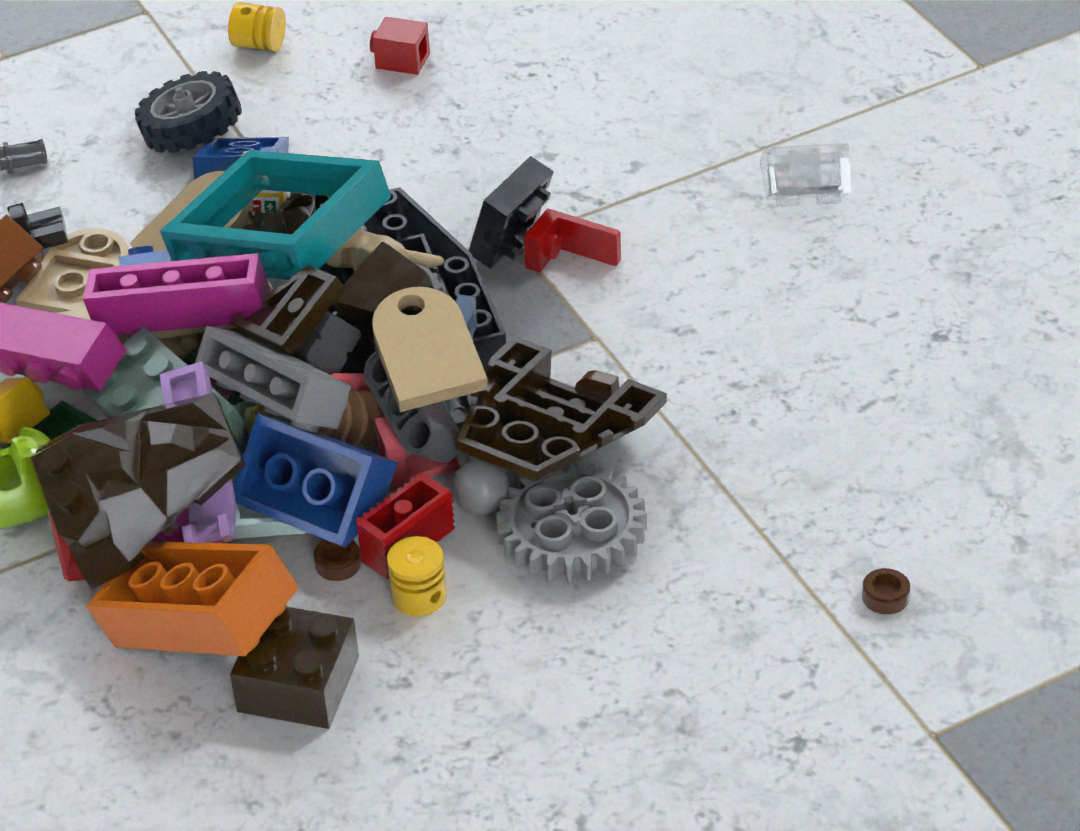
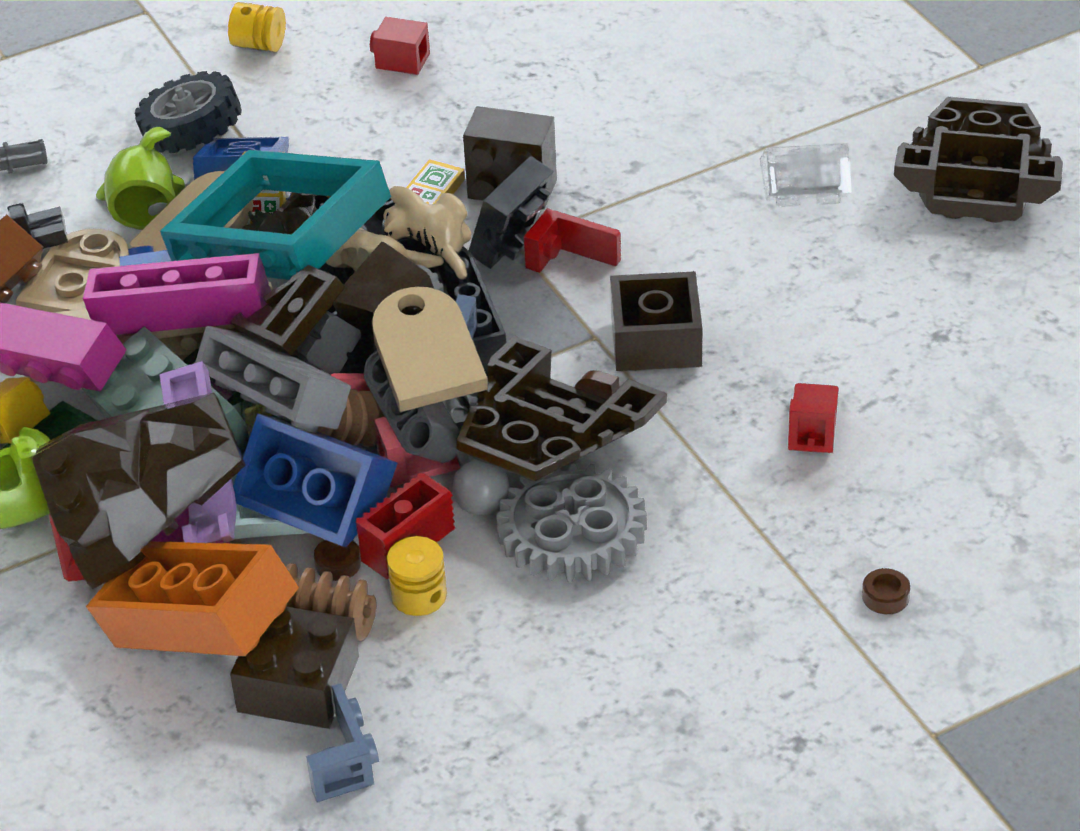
(139, 179): none -> lime piece
(334, 600): none -> medium nougat piece
(346, 766): none -> sand blue bracket
(435, 225): none -> tan animal
(436, 179): none -> tile
(500, 142): none -> brick
(656, 321): none -> dark brown brick
(813, 418): none -> red bracket
(979, 160): none -> dark brown wedge

